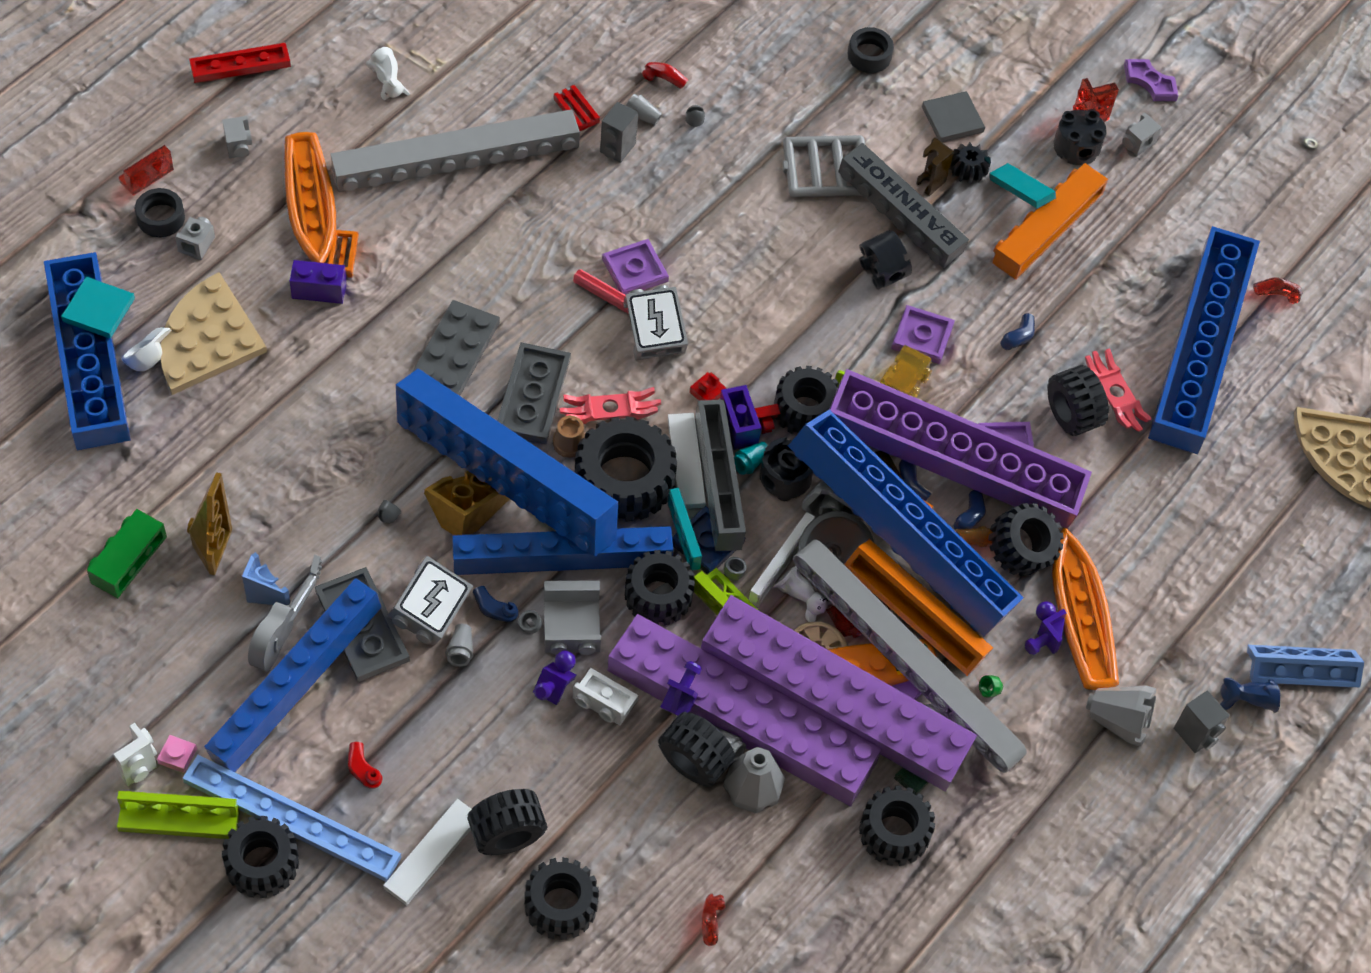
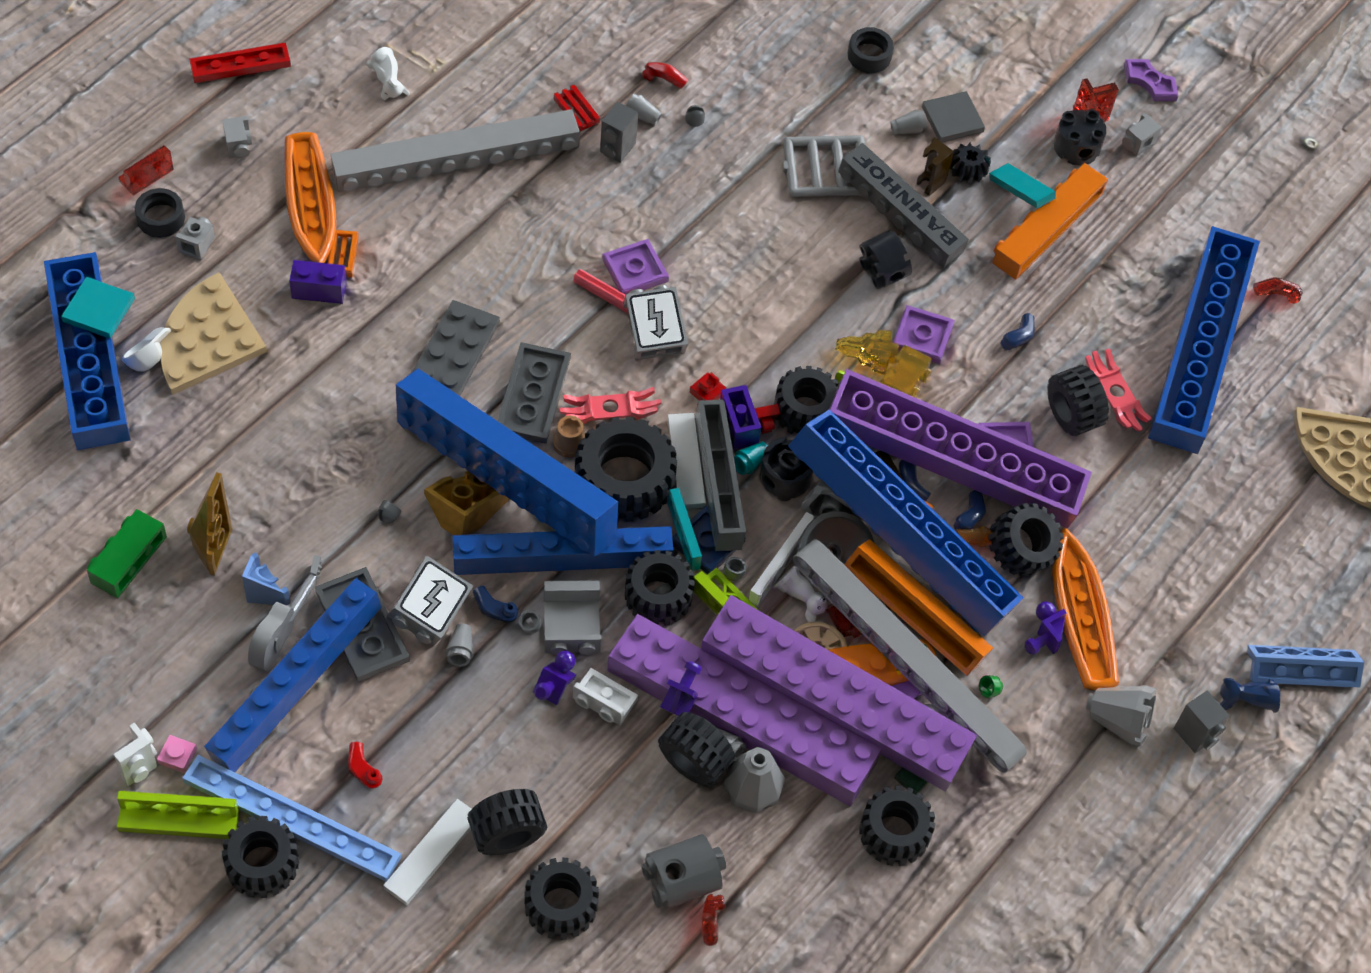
(692, 864): none -> dark grey cylinder
(870, 349): none -> clear yellow rock
(909, 123): none -> light grey cone

